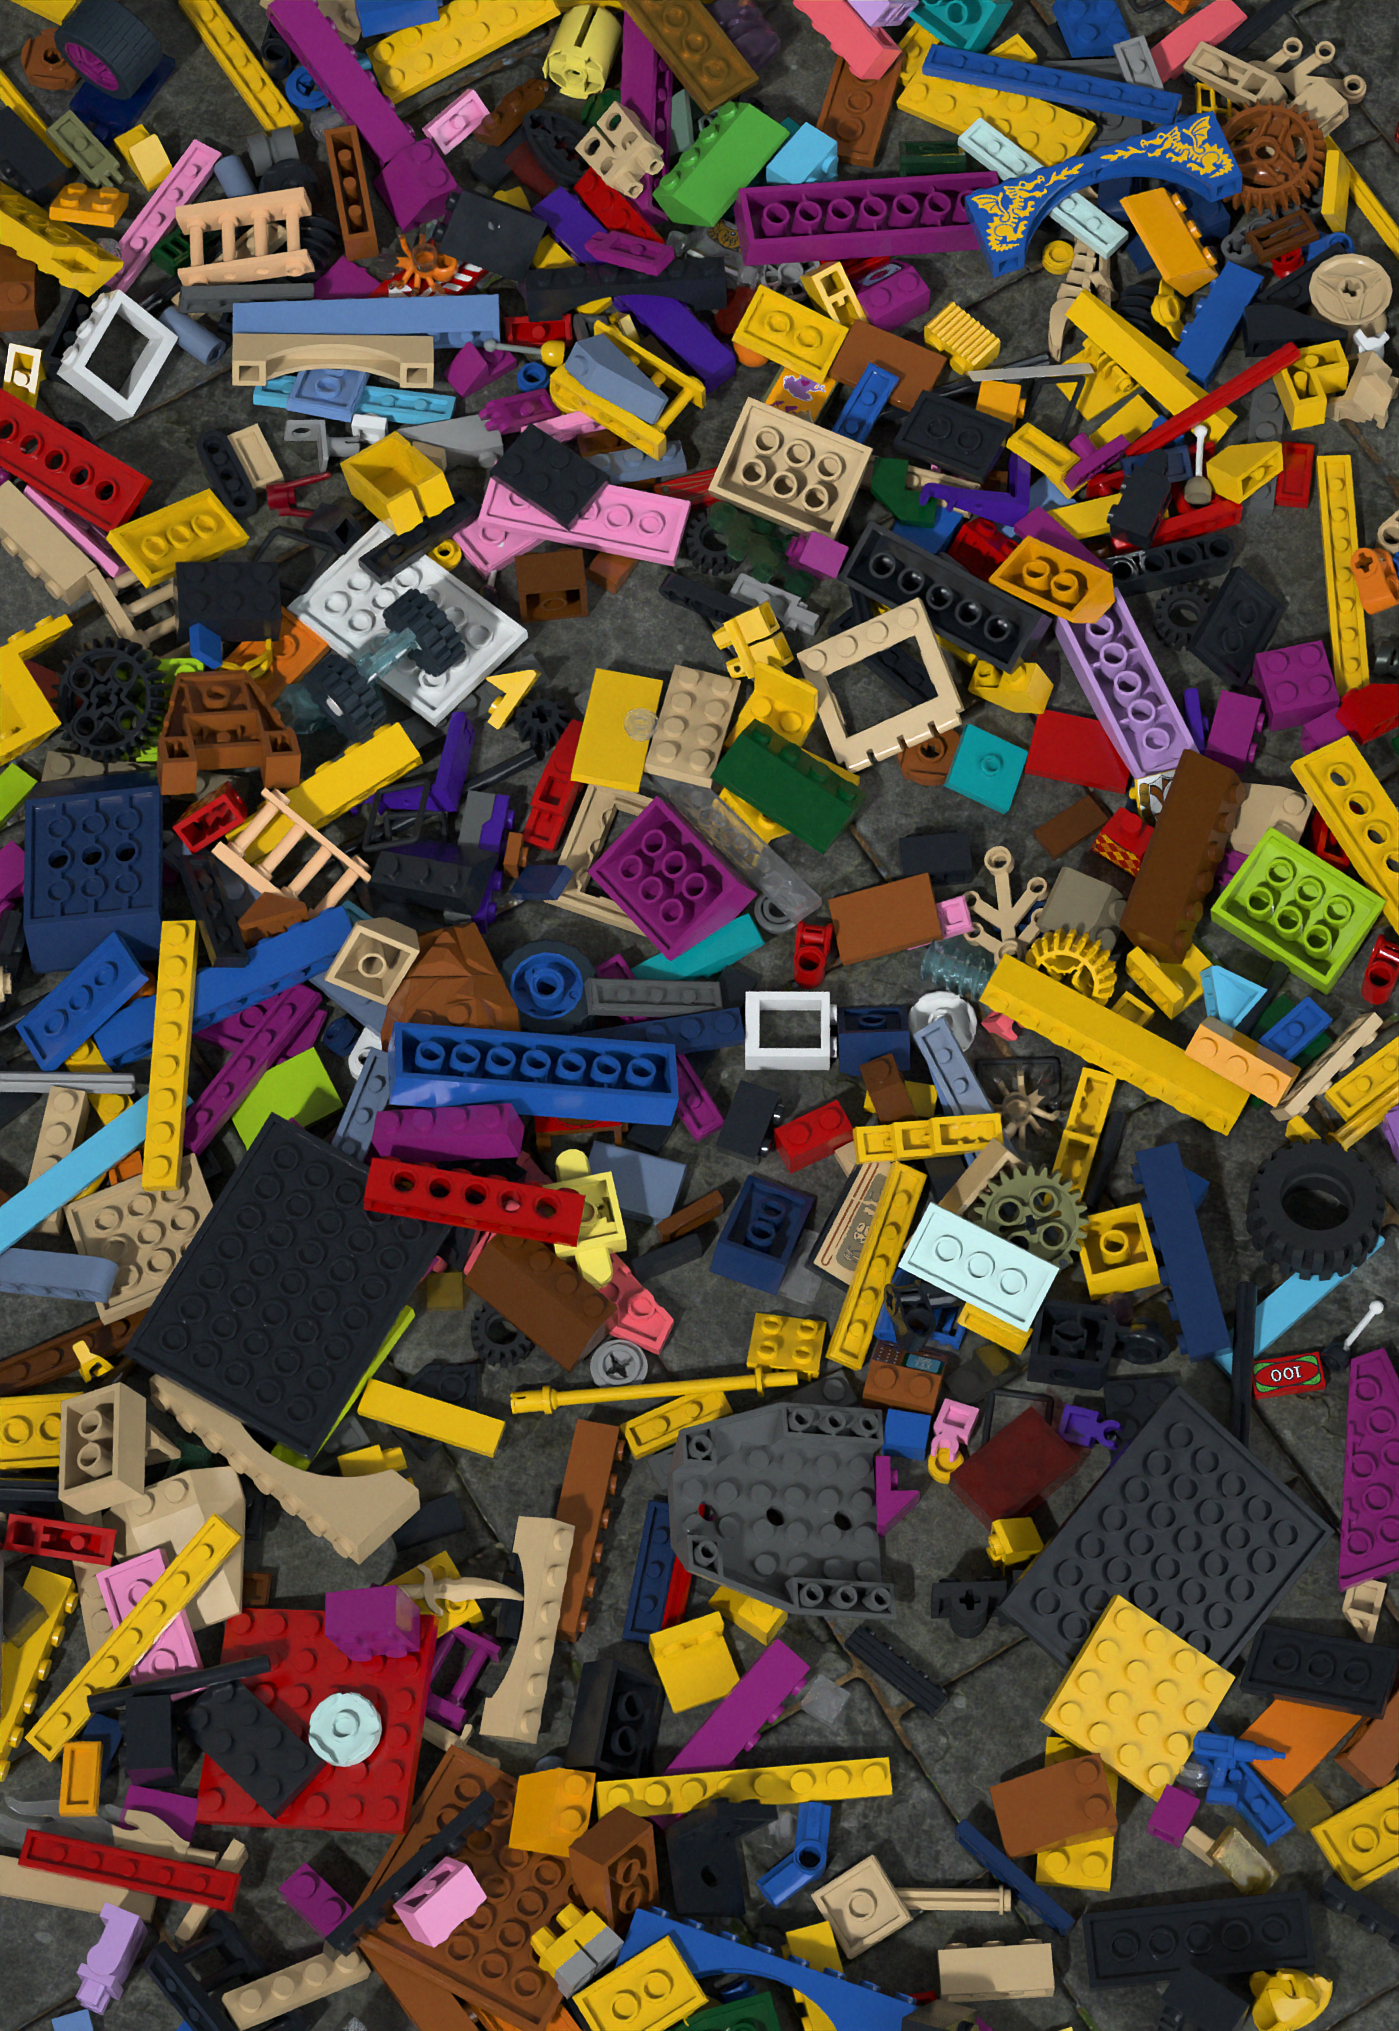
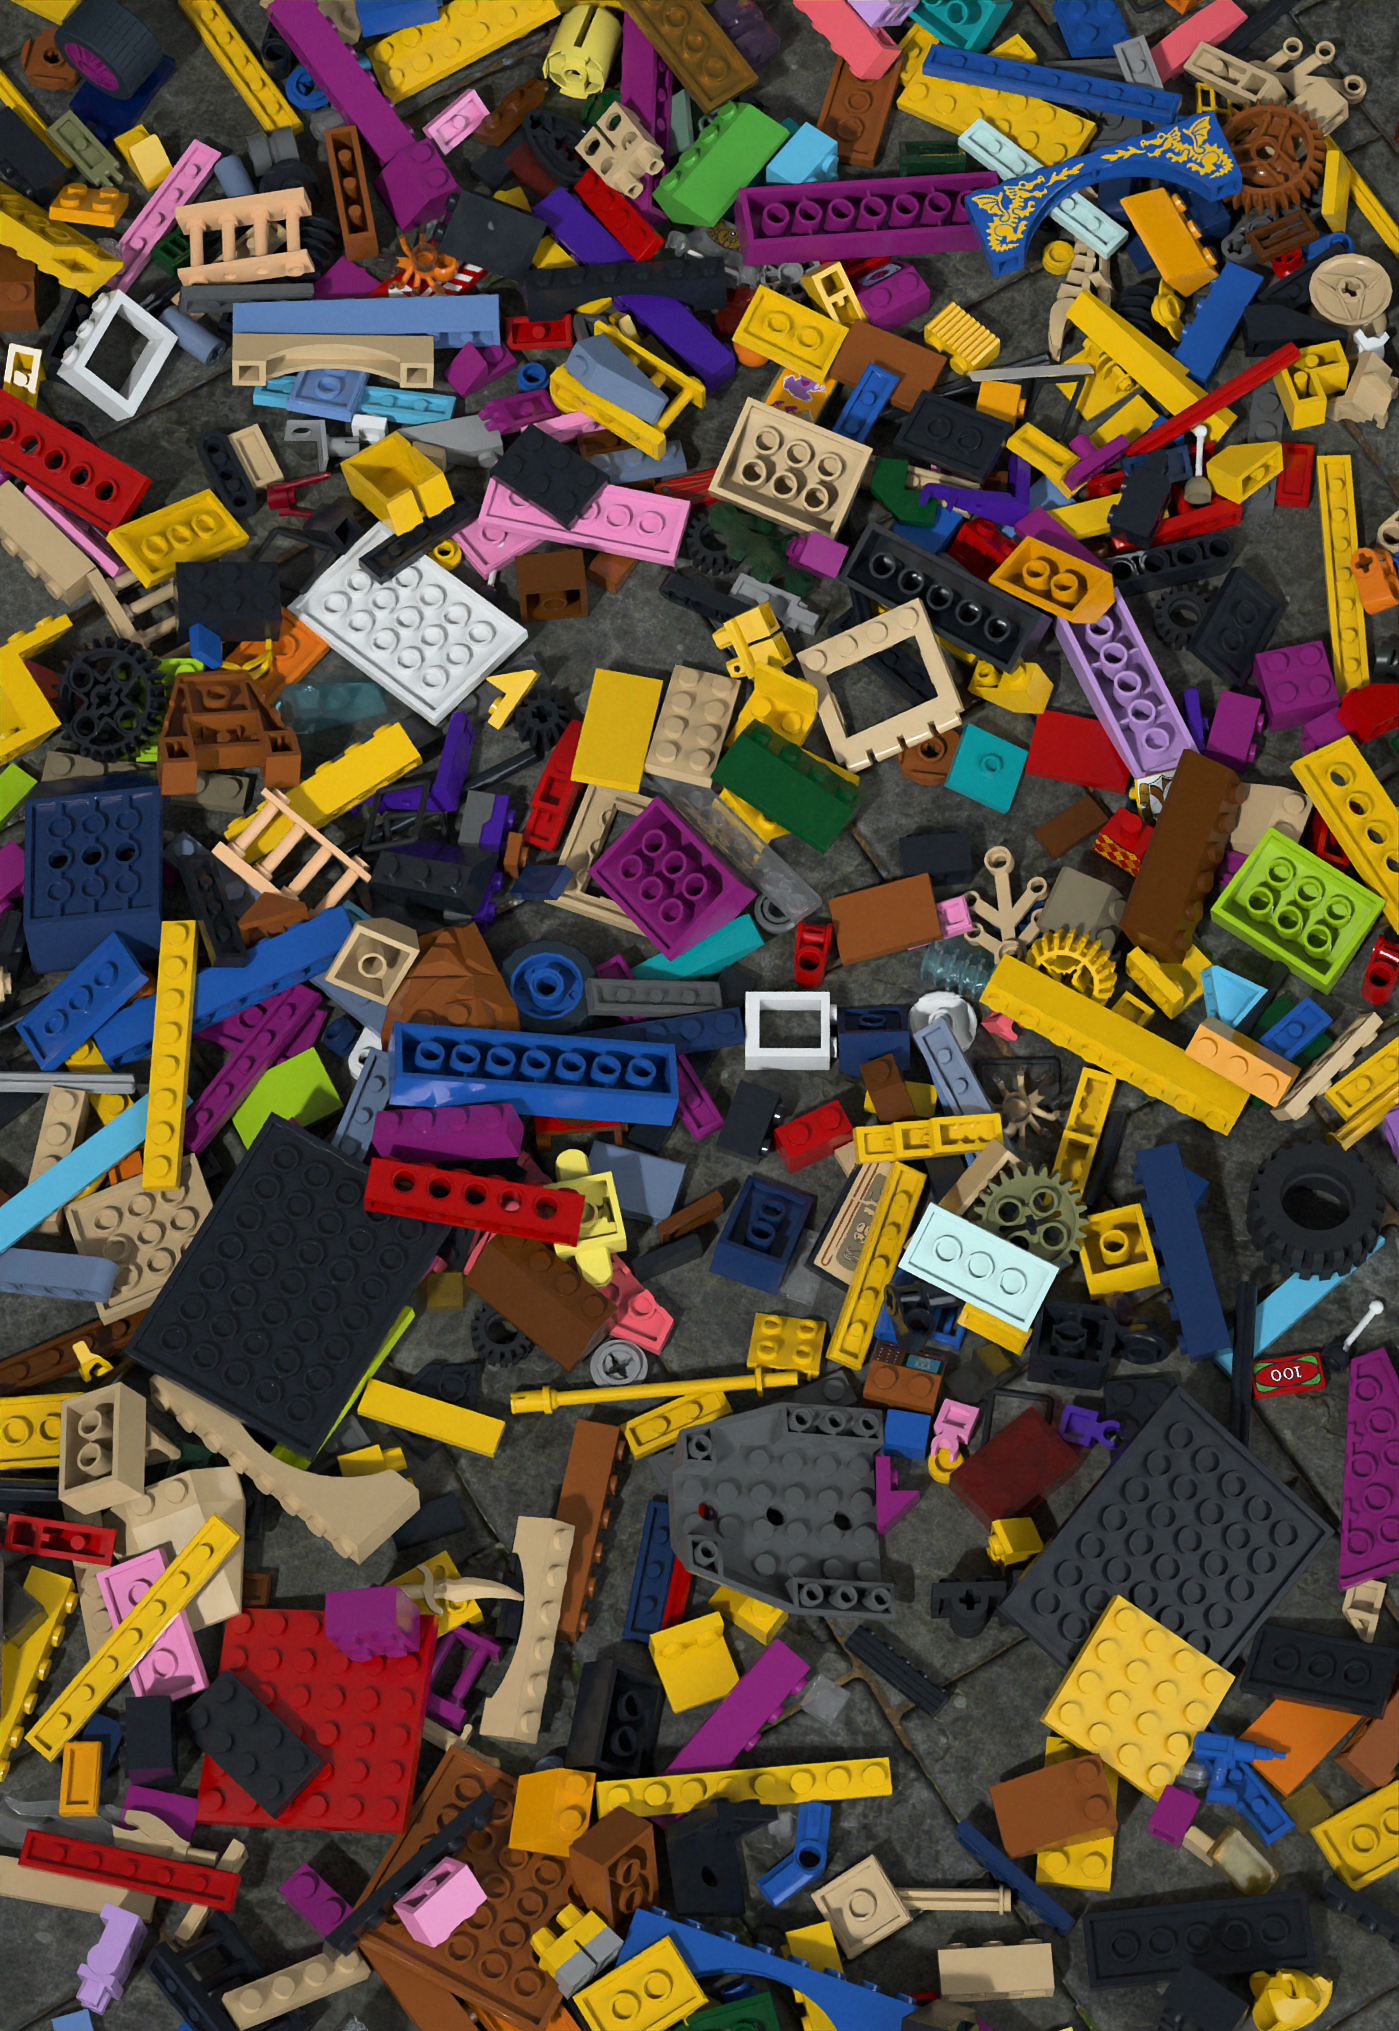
(181, 1682): black piece -> none
(216, 814): red torso -> none
(345, 1729): light aqua tile -> none
(416, 632): black plate -> none
(550, 353): hinge -> none
(630, 252): magenta hinge -> none
(640, 724): clear plate -> none
(1298, 1129): yellow tile -> none

